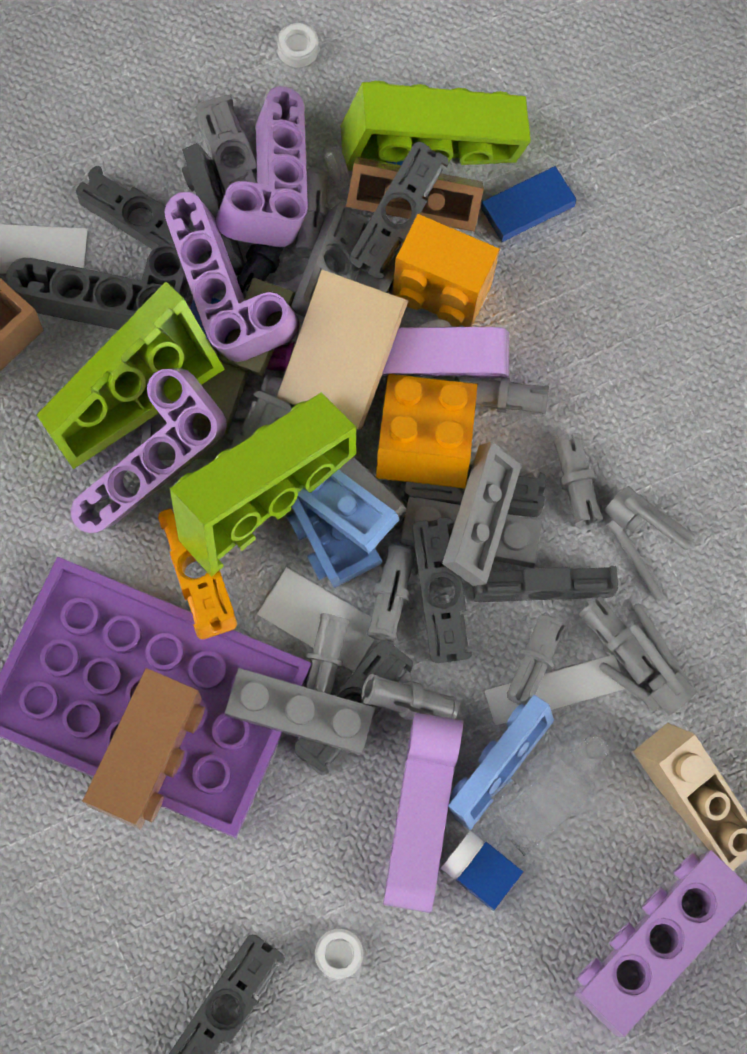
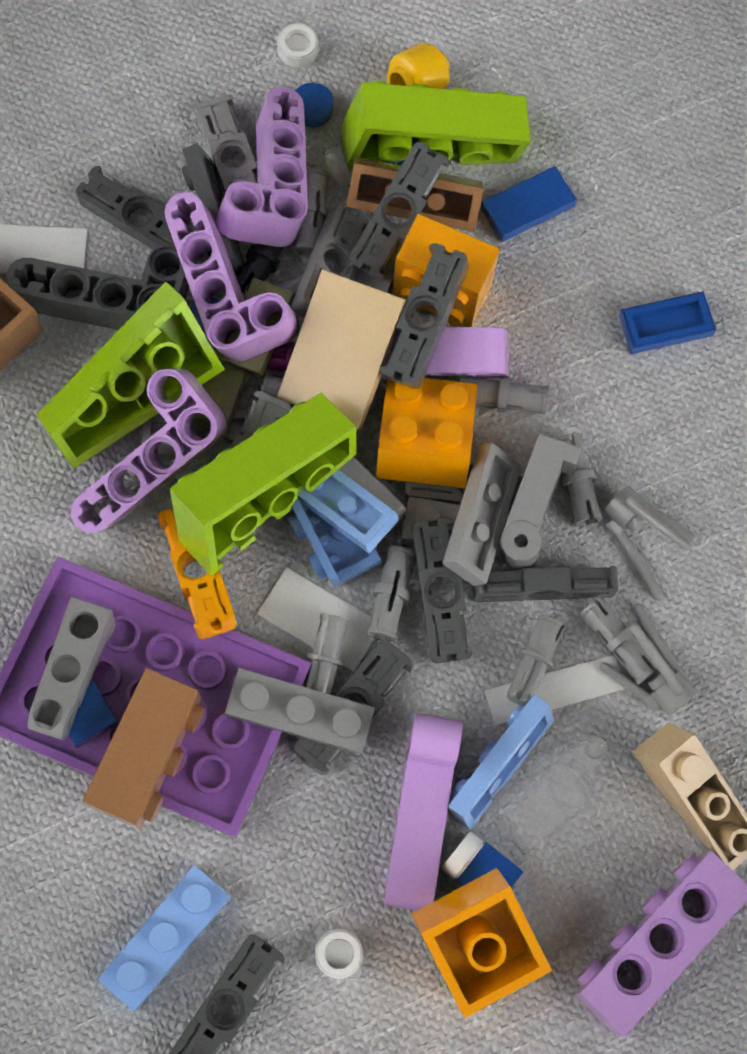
(70, 667): none -> light grey leg
(92, 717): none -> blue tile
(164, 938): none -> light blue plate
(317, 104): none -> blue tile
(407, 698): light grey pin -> none
(417, 344): none -> dark grey piece
(420, 65): none -> yellow head
(481, 942): none -> light orange brick
(521, 532): none -> light grey leg
(667, 322): none -> blue tile

